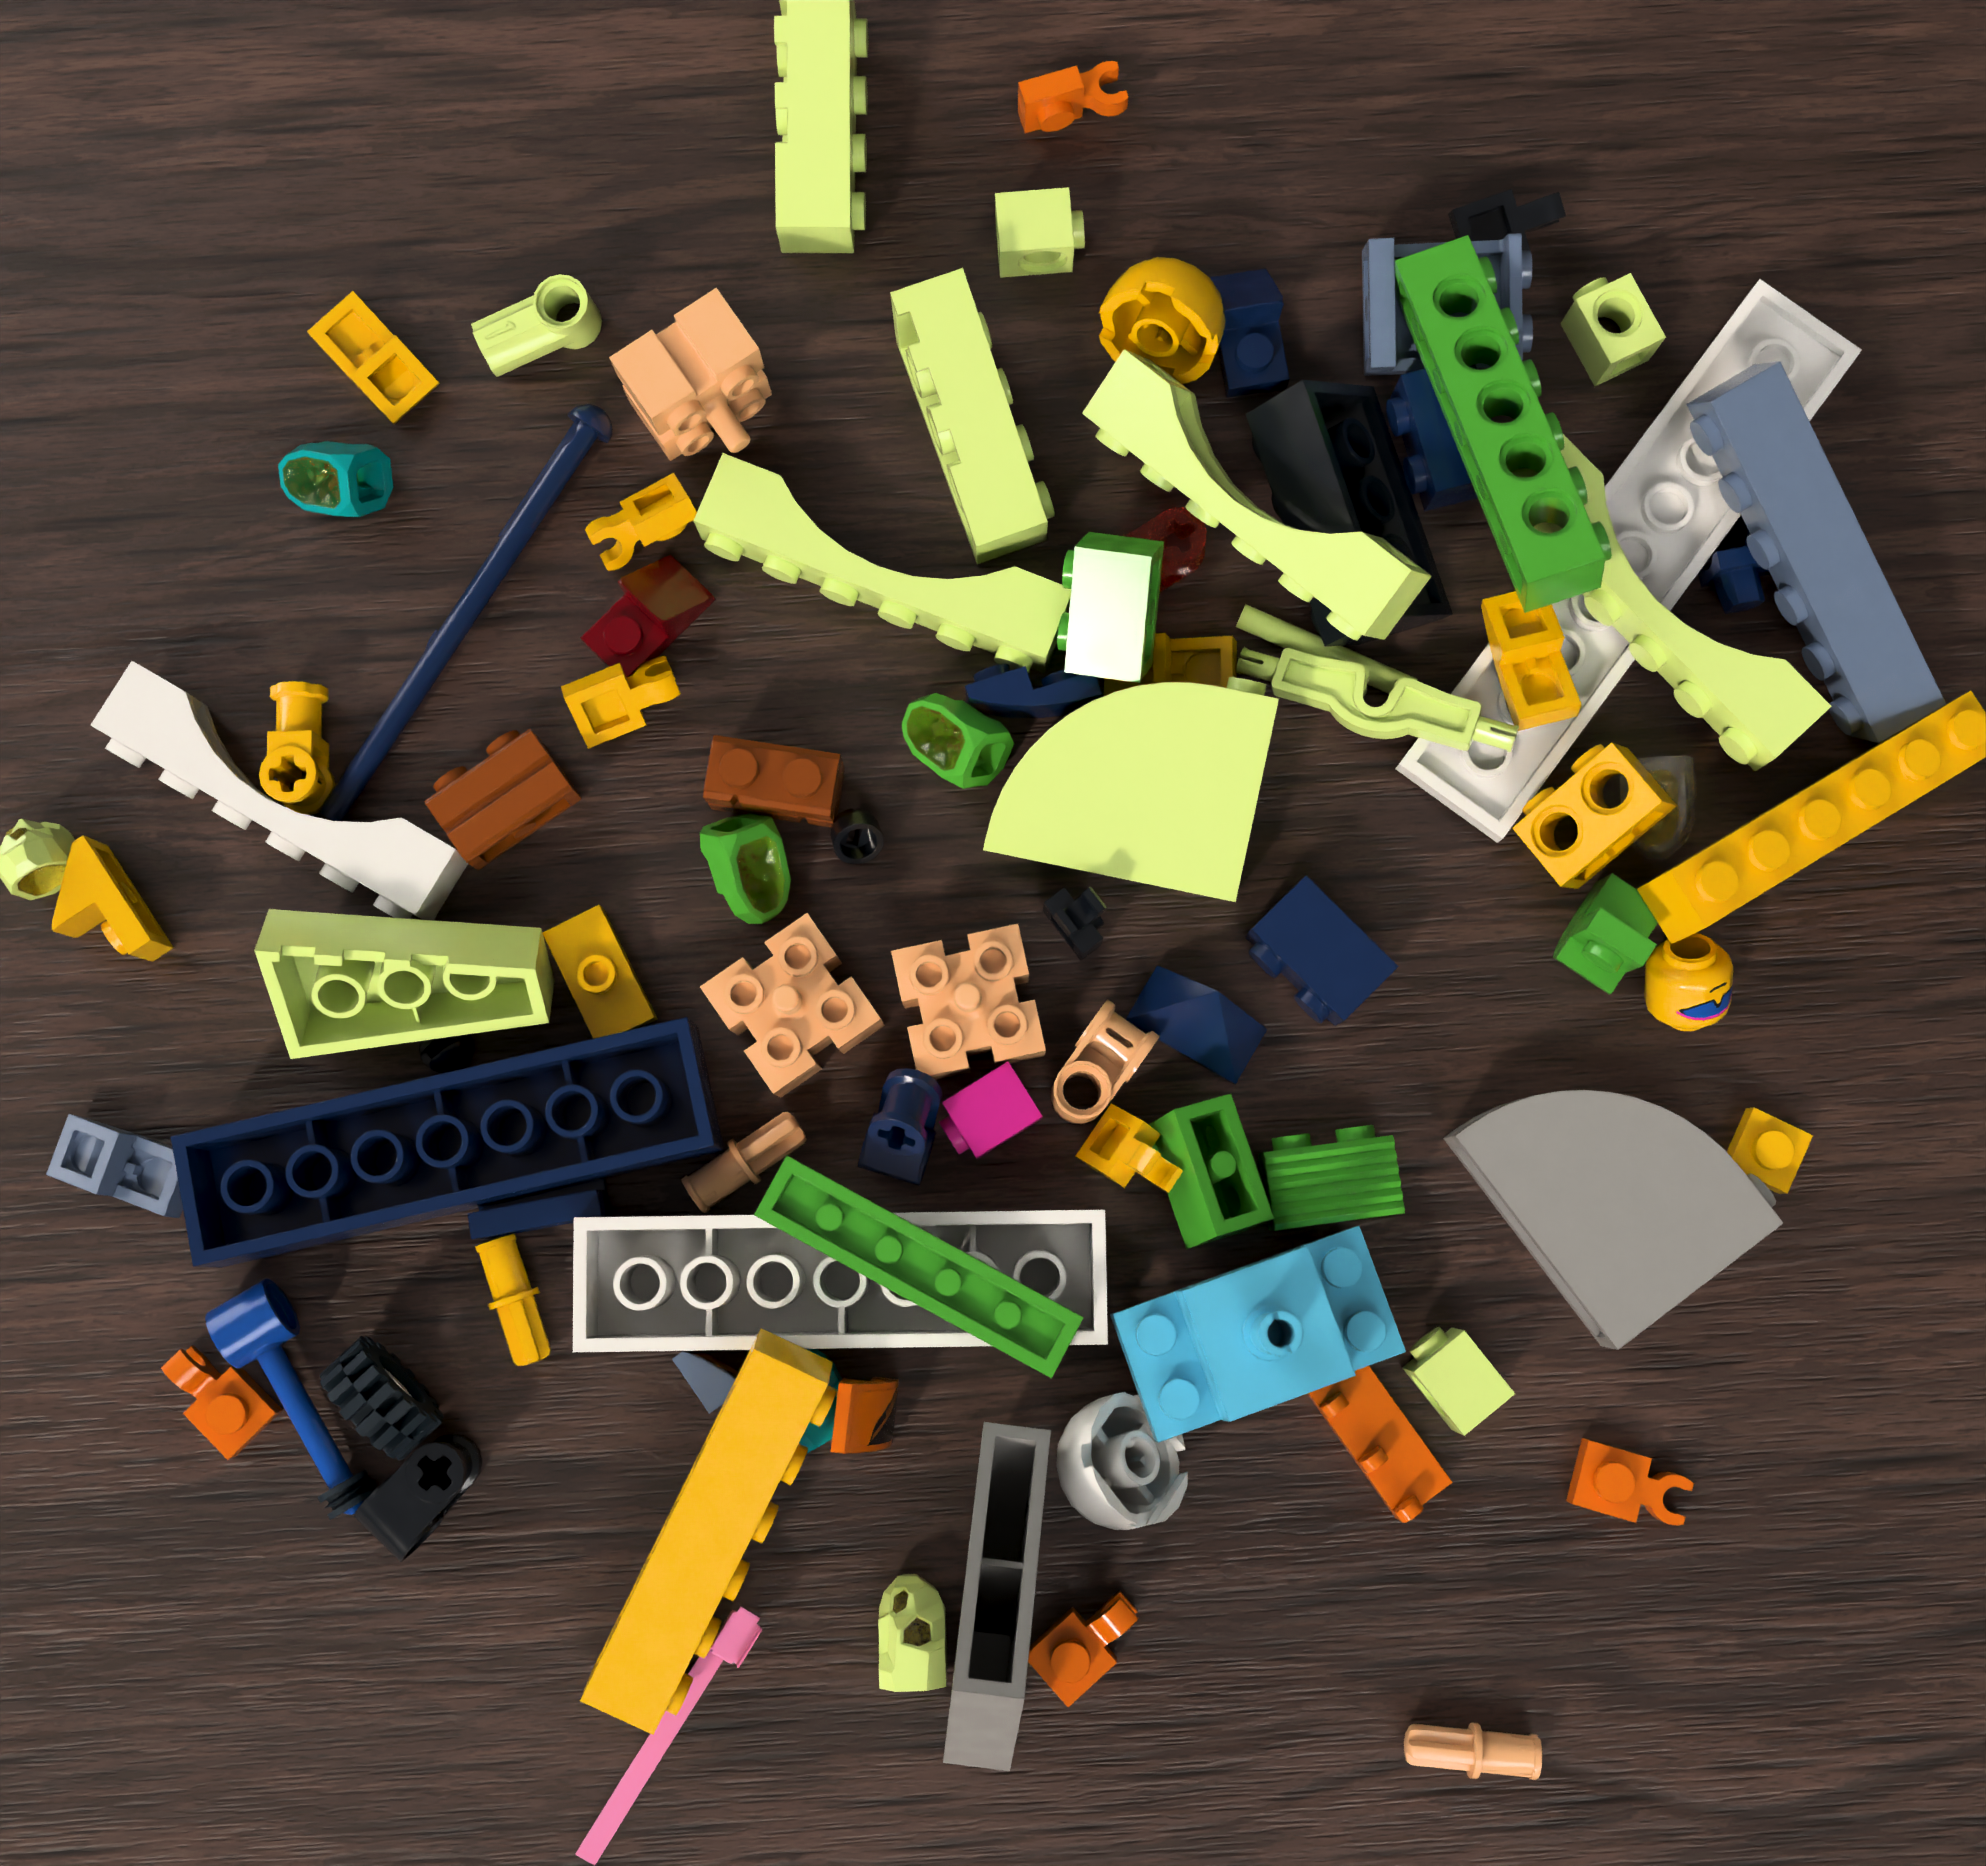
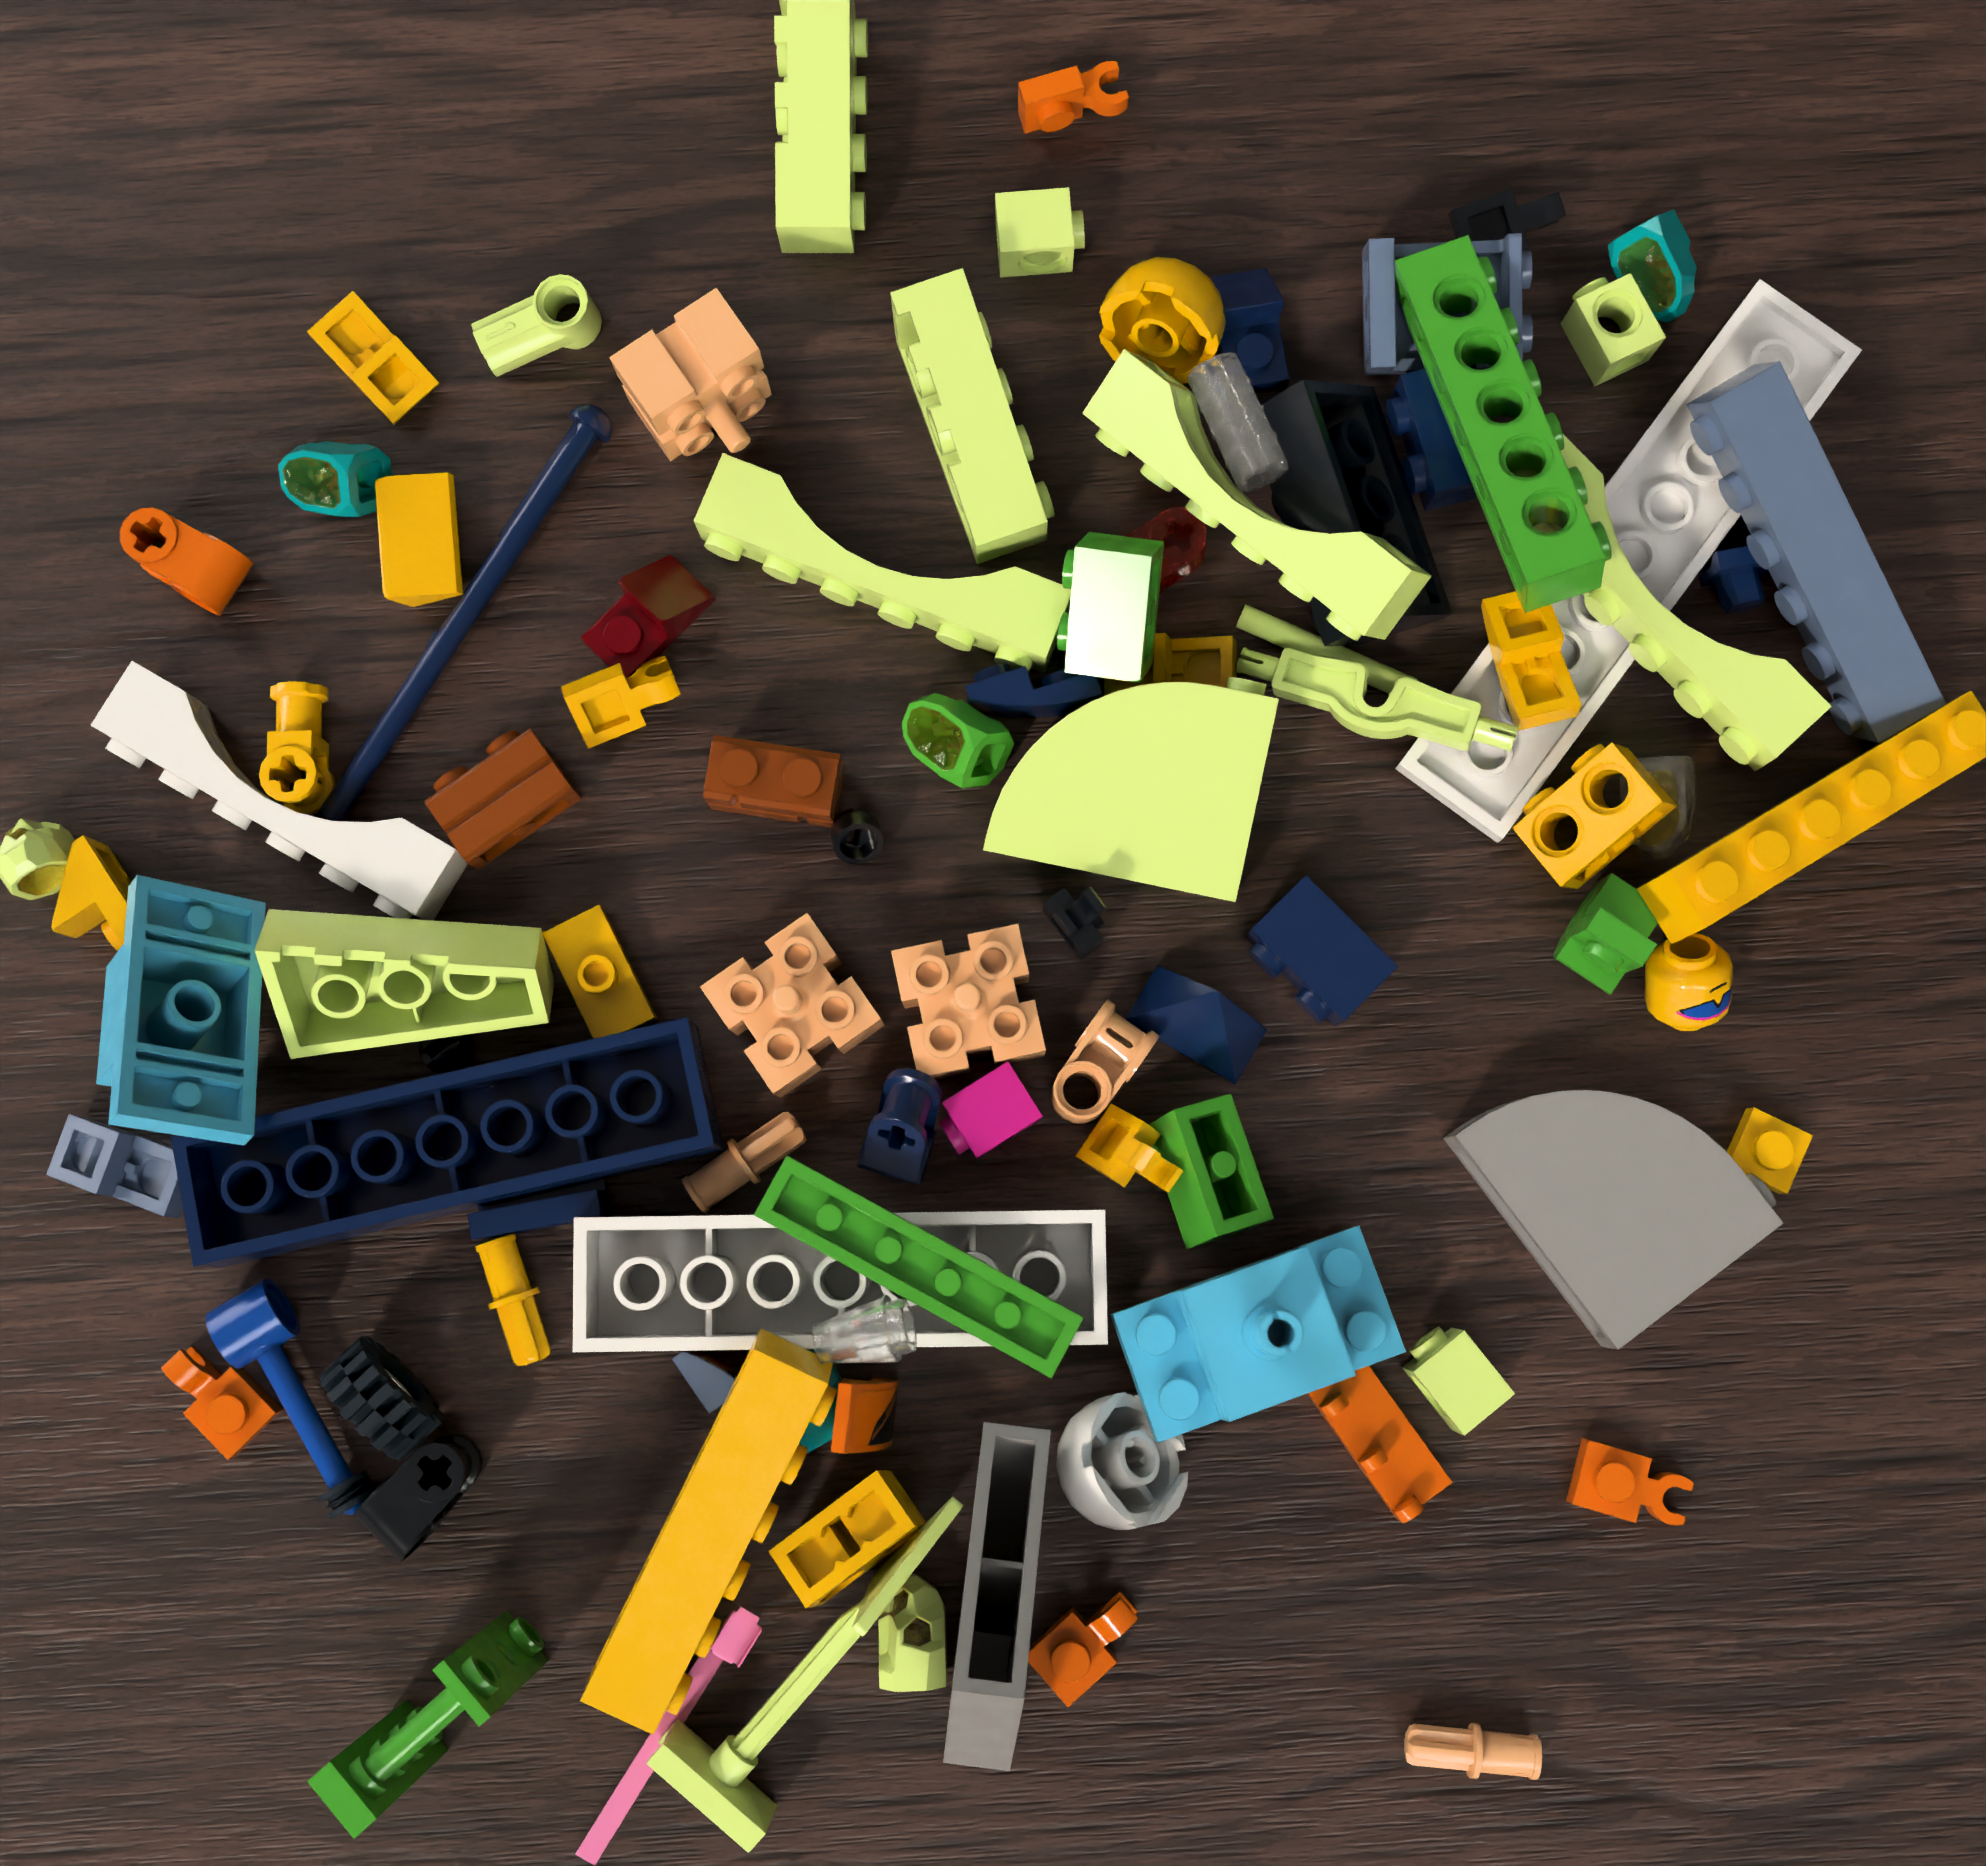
(183, 1013): none -> medium azure brick
(188, 562): none -> orange piece
(407, 1741): none -> bright green fence
(418, 538): none -> yellow slope
(648, 516): yellow plate -> none
(717, 1778): none -> yellowish green piece
(748, 865): bright green rock -> none
(847, 1538): none -> yellow brick
(867, 1334): none -> clear cone
(1238, 422): none -> clear axle
(1331, 1180): bright green brick -> none
(1659, 263): none -> rock

